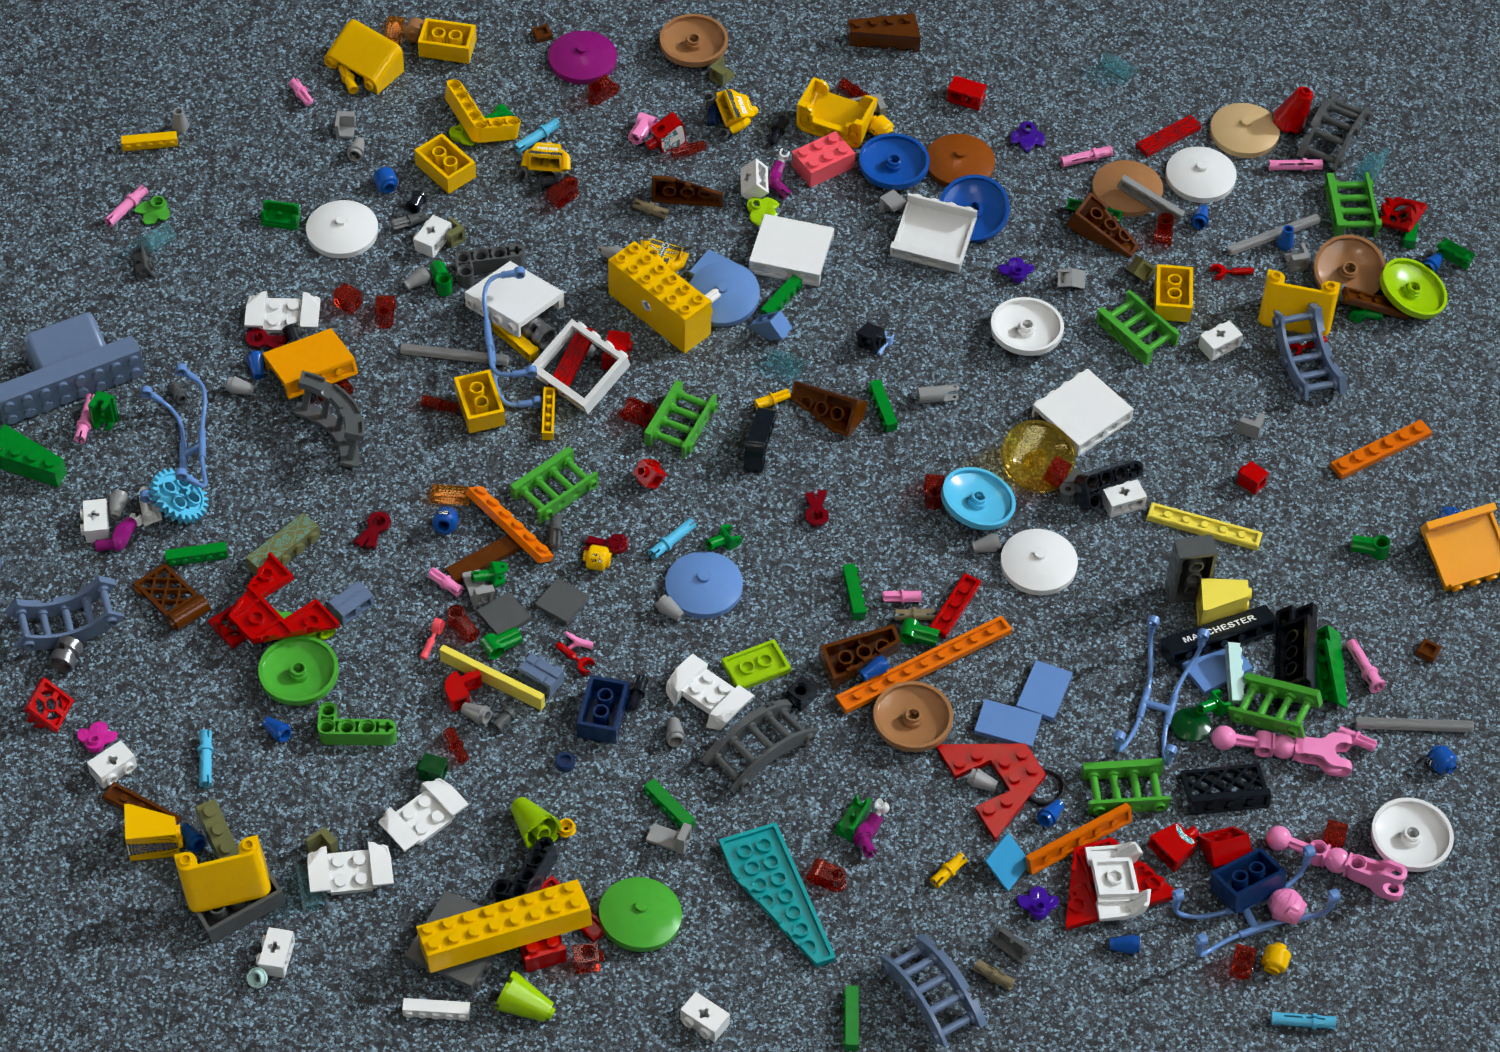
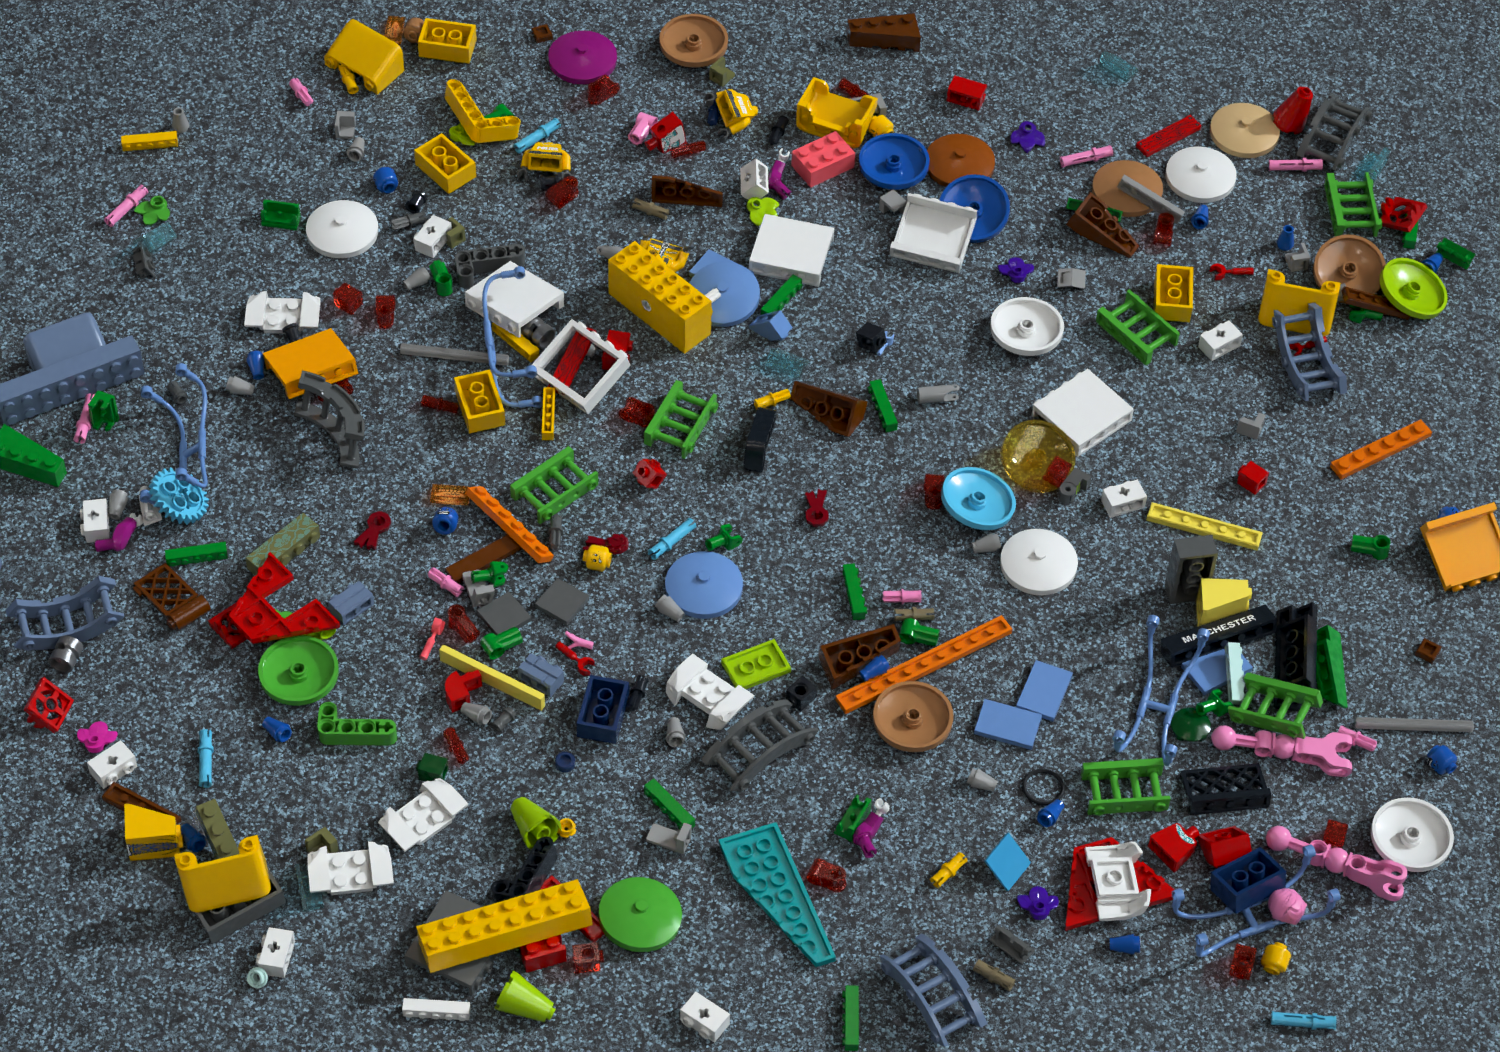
(259, 338): dark red piece -> none
(955, 604): red tile -> none
(1014, 766): red wing -> none
(1083, 835): orange plate -> none
(1089, 484): black beam -> none
(1141, 268): olive panel -> none
(1271, 235): light grey axle -> none
(1368, 671): bright pink pin -> none

